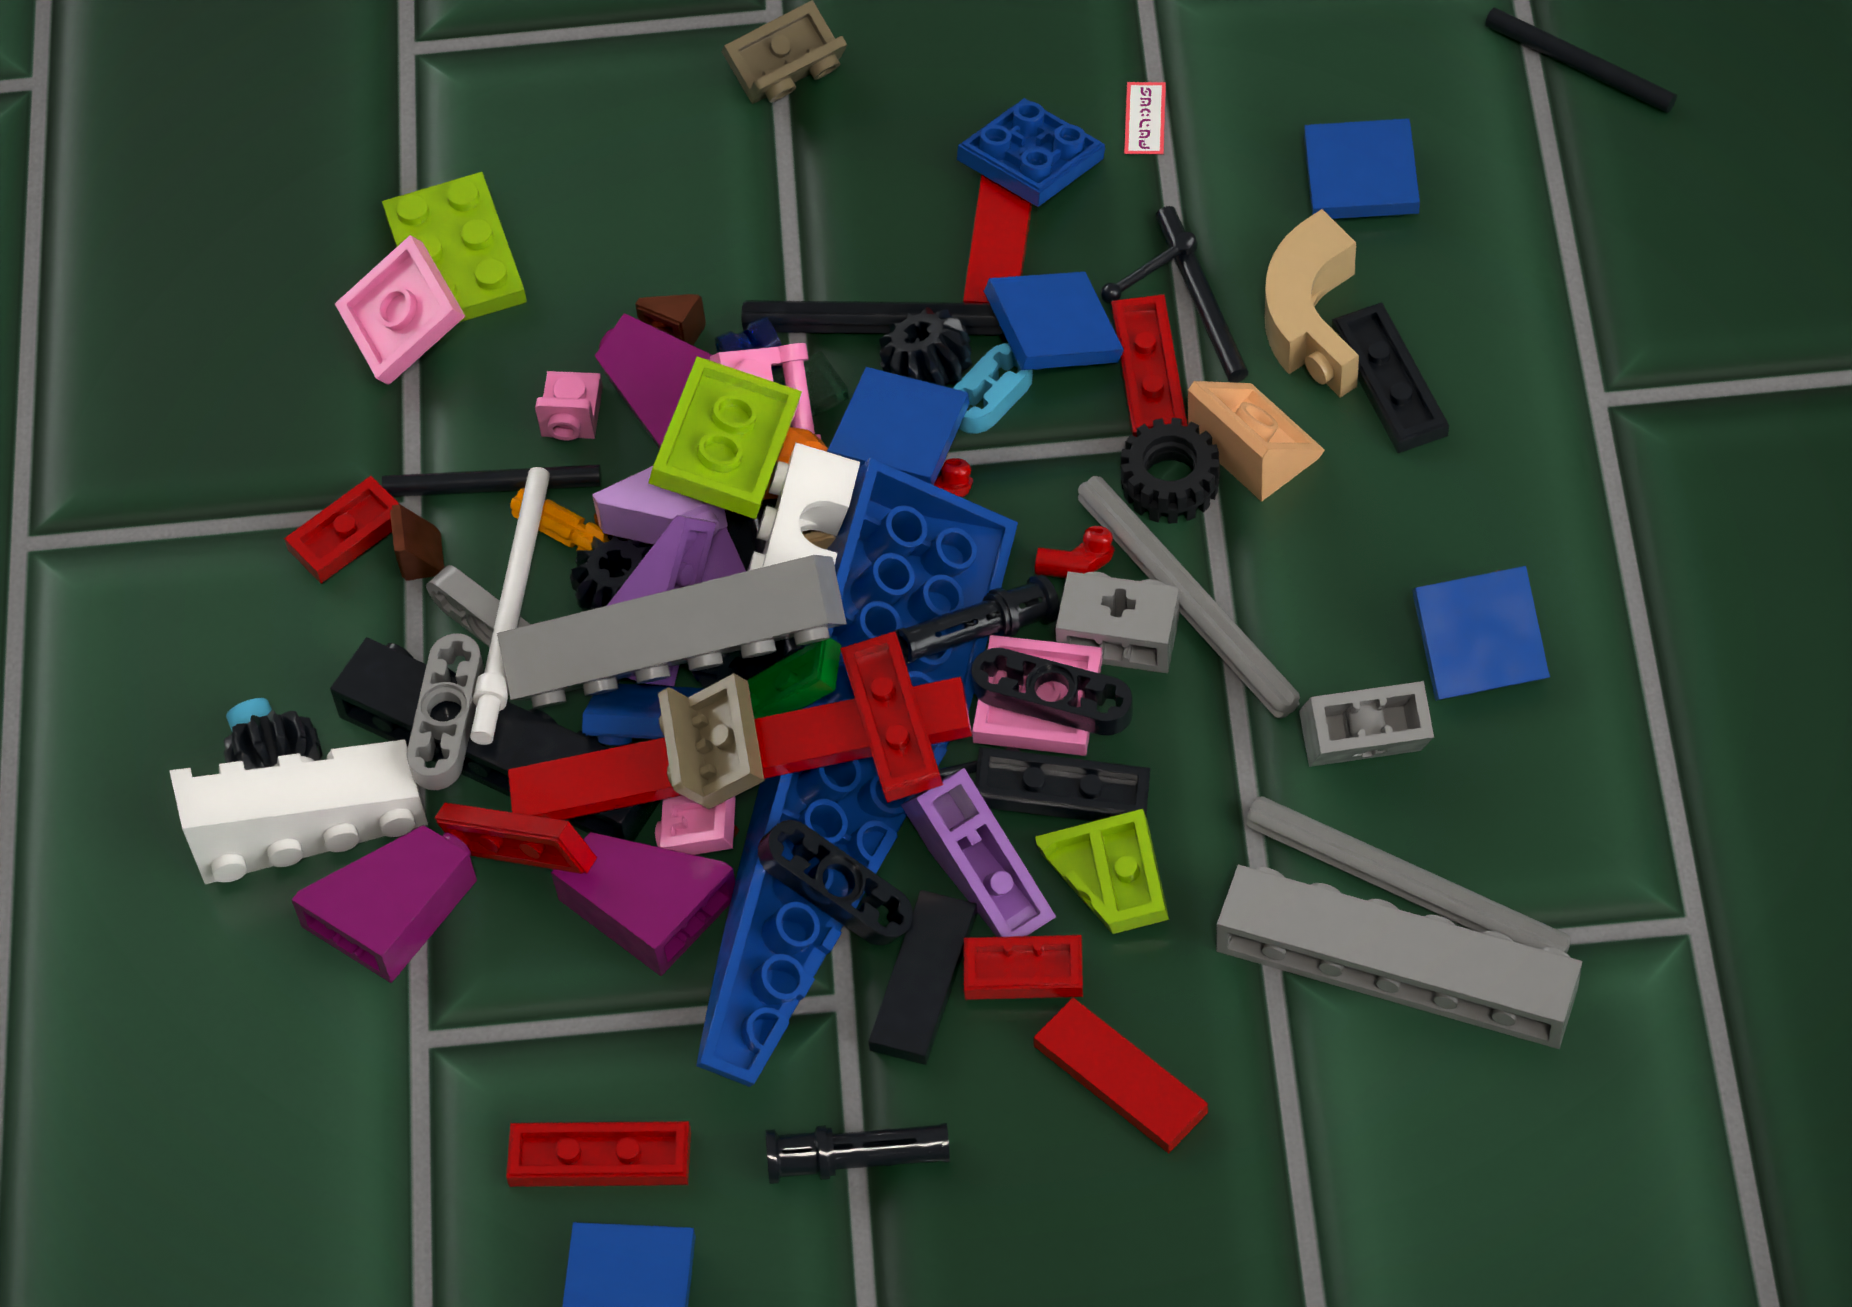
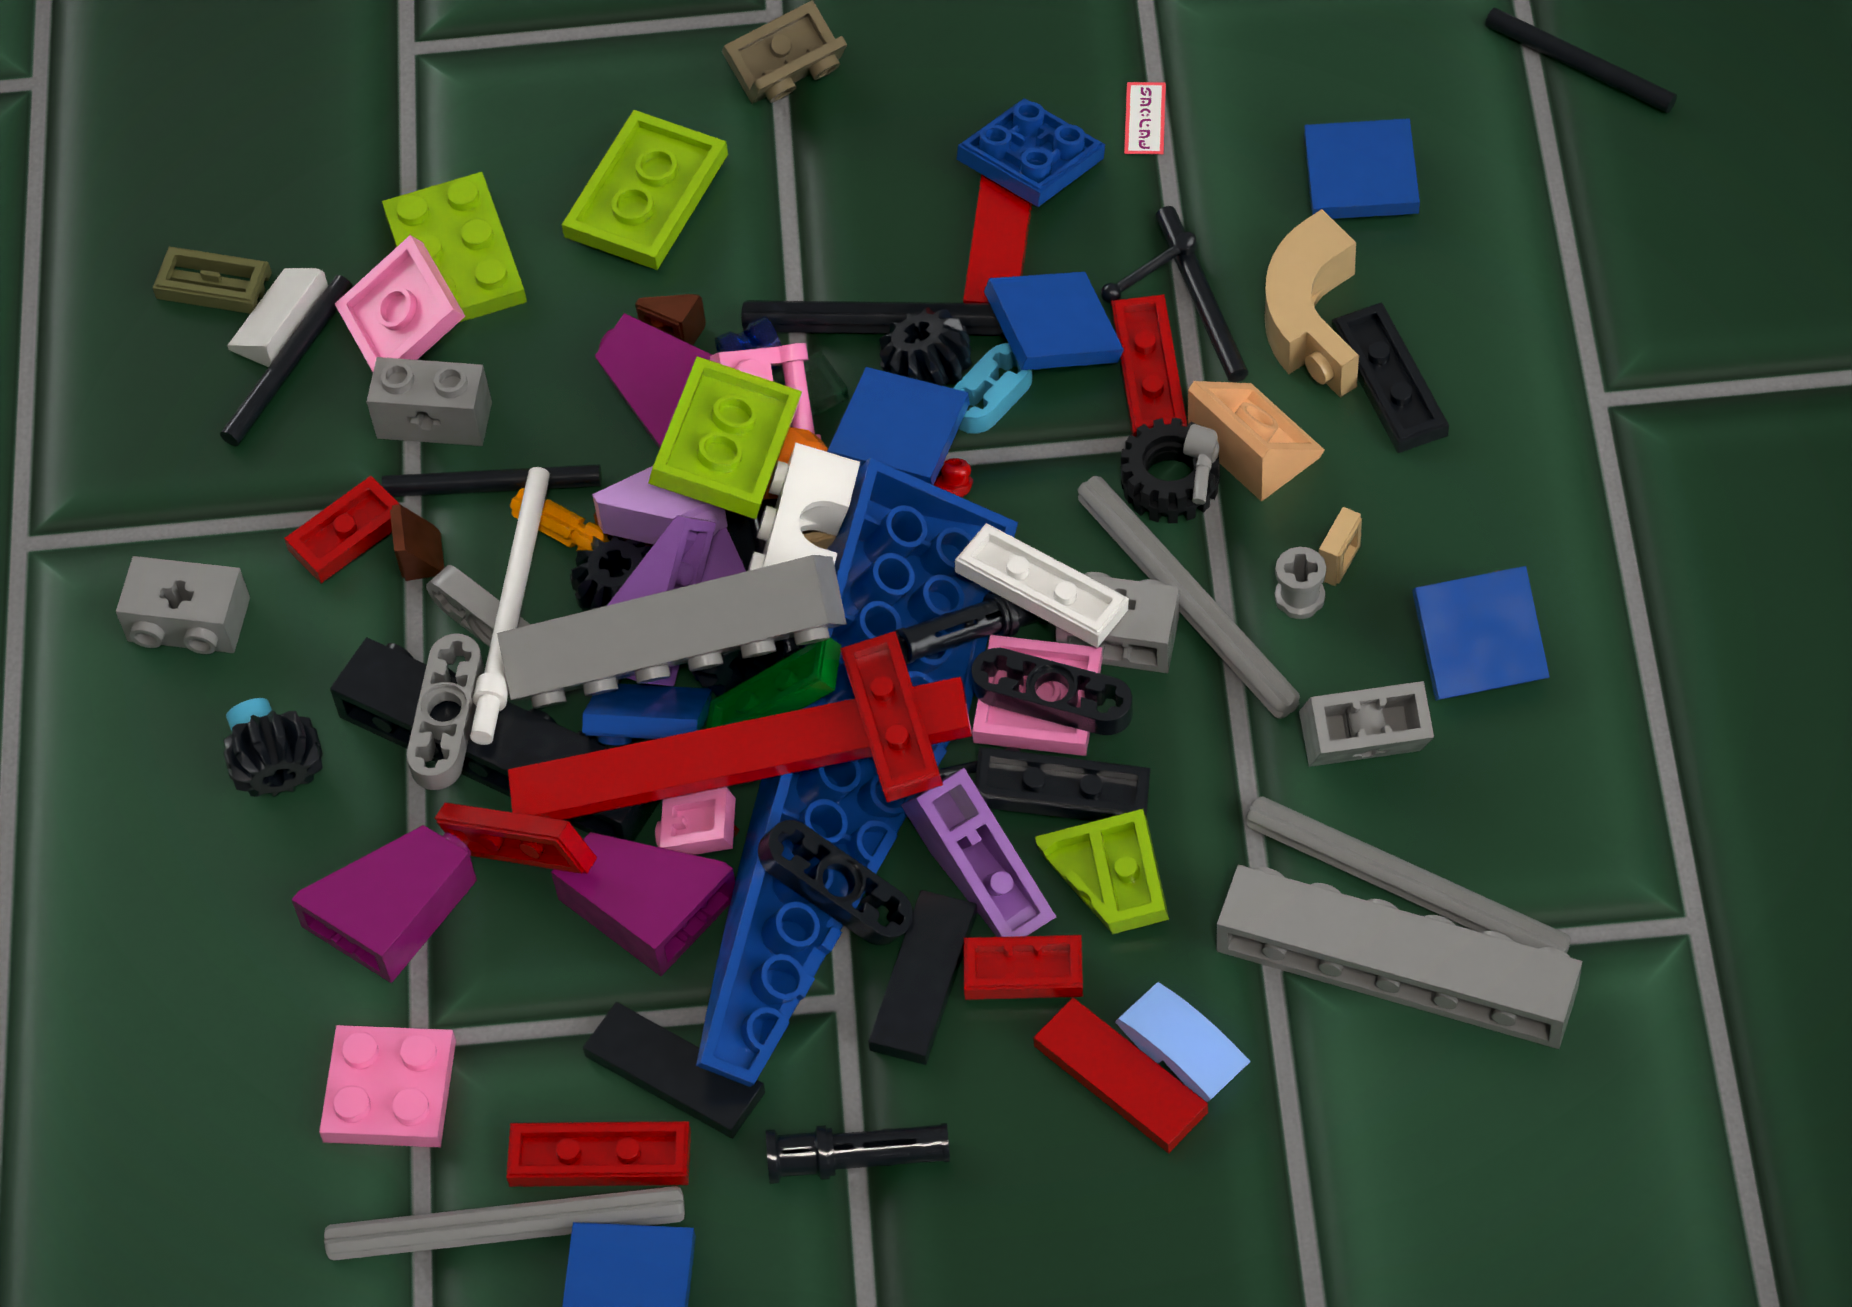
(183, 605): none -> light grey brick
(208, 286): none -> olive tile
(278, 314): none -> white slope
(285, 362): none -> black bar
(295, 808): white wedge -> none
(388, 1086): none -> bright pink plate
(429, 401): none -> light grey brick
(501, 1223): none -> light grey axle
(569, 405): bright pink bracket -> none
(645, 189): none -> lime plate
(668, 1070): none -> black tile
(711, 741): dark tan bracket -> none
(1041, 585): none -> white tile
(1086, 557): red arm -> none
(1184, 1039): none -> light blue slope
(1203, 445): none -> light grey hand
(1300, 582): none -> light grey bush
(1341, 545): none -> tan tile

